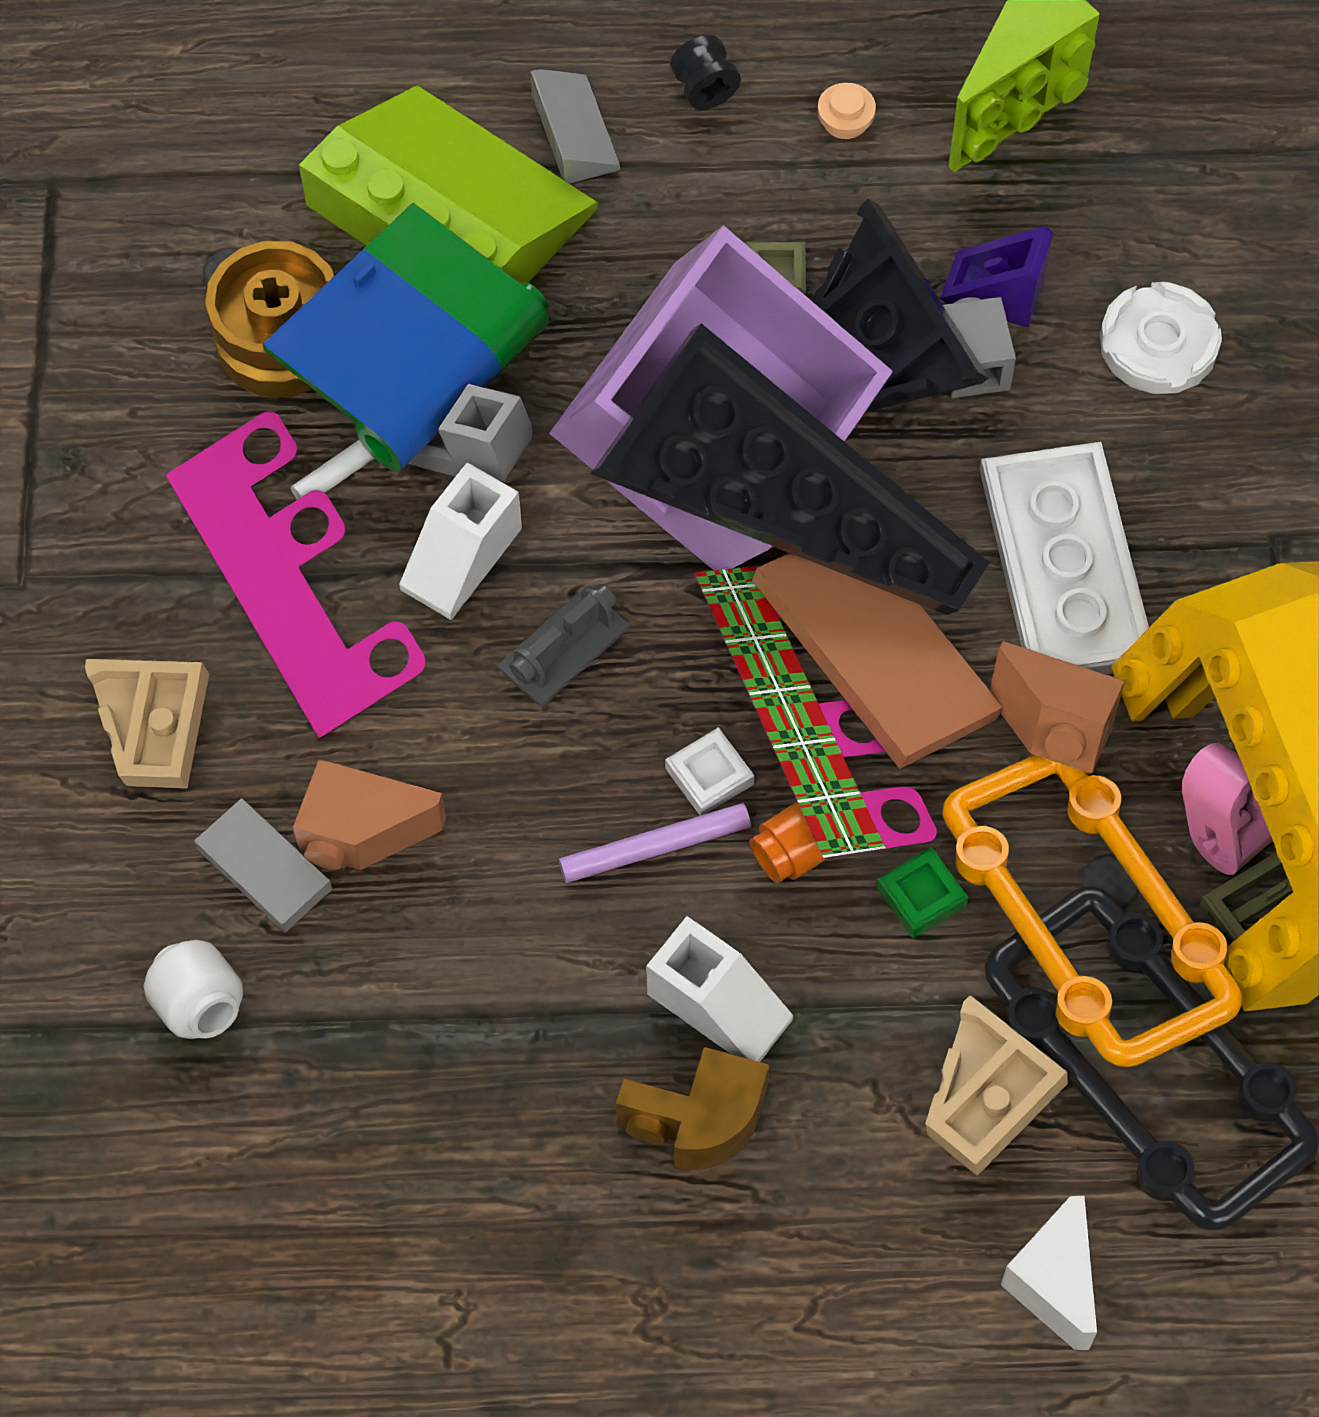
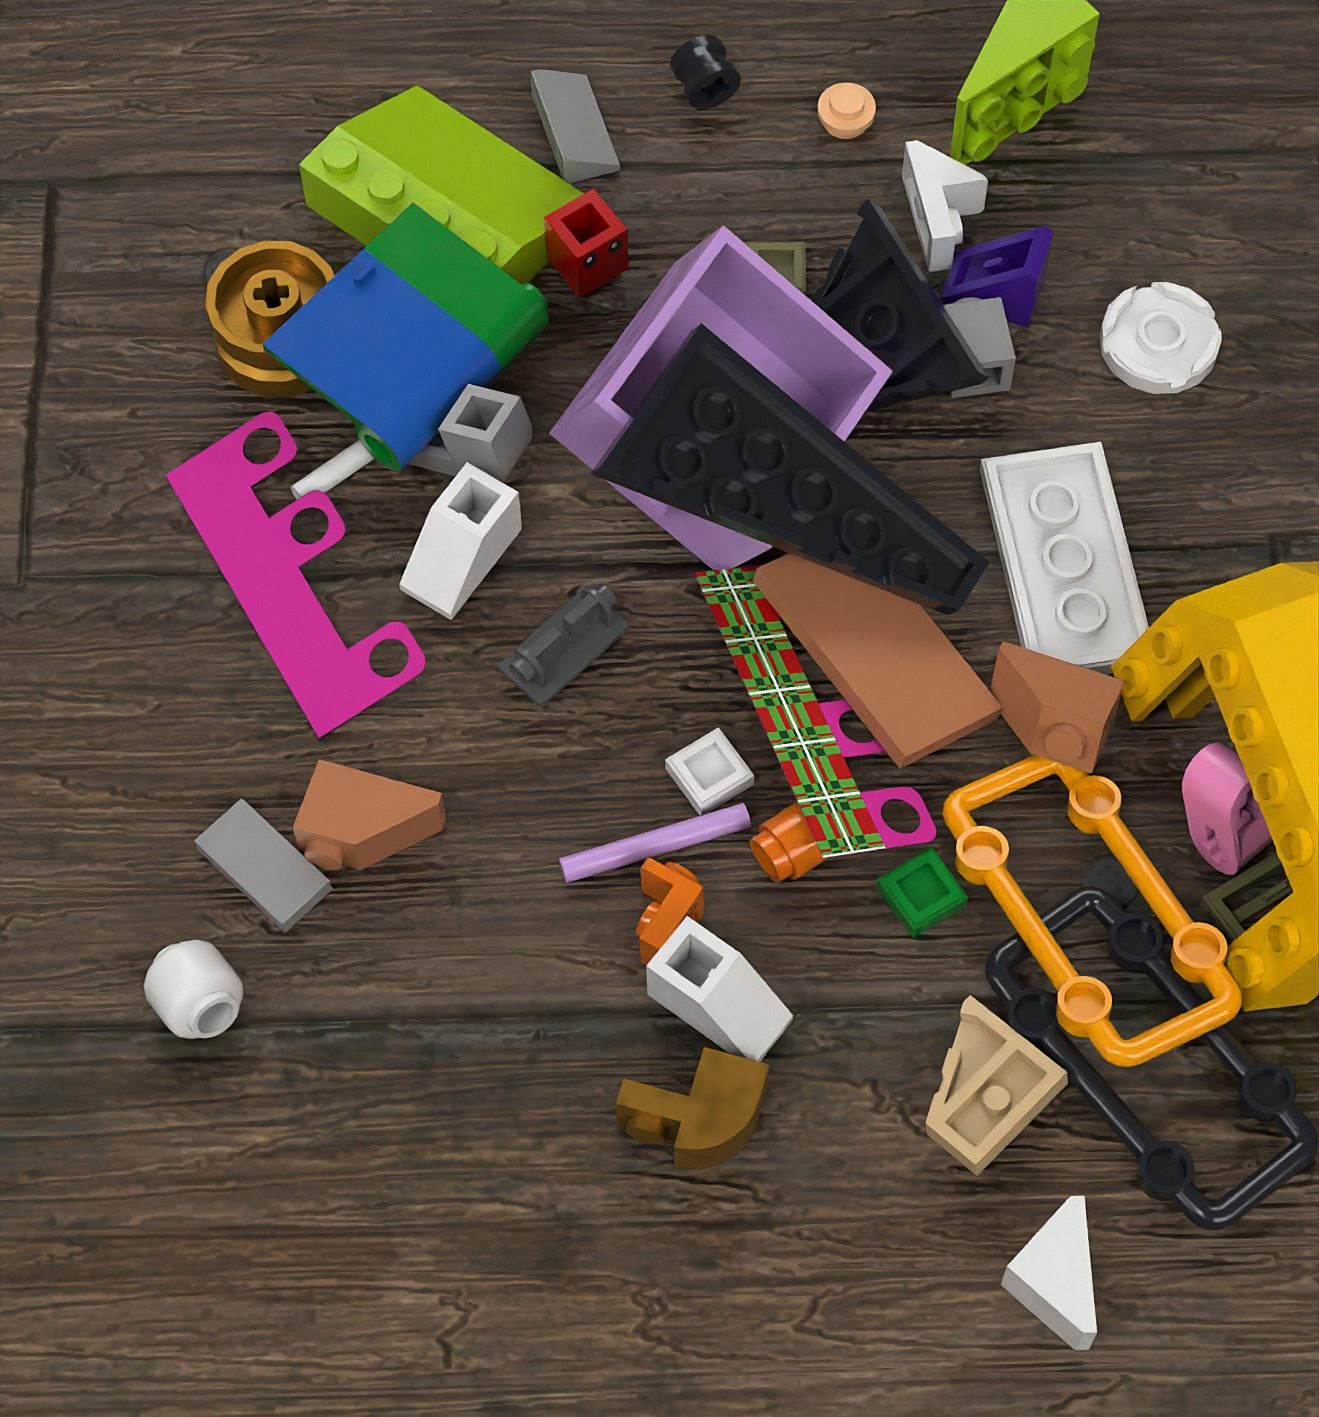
(150, 717): tan wing -> none
(586, 243): none -> red brick
(679, 896): none -> orange bracket
(938, 195): none -> white slope

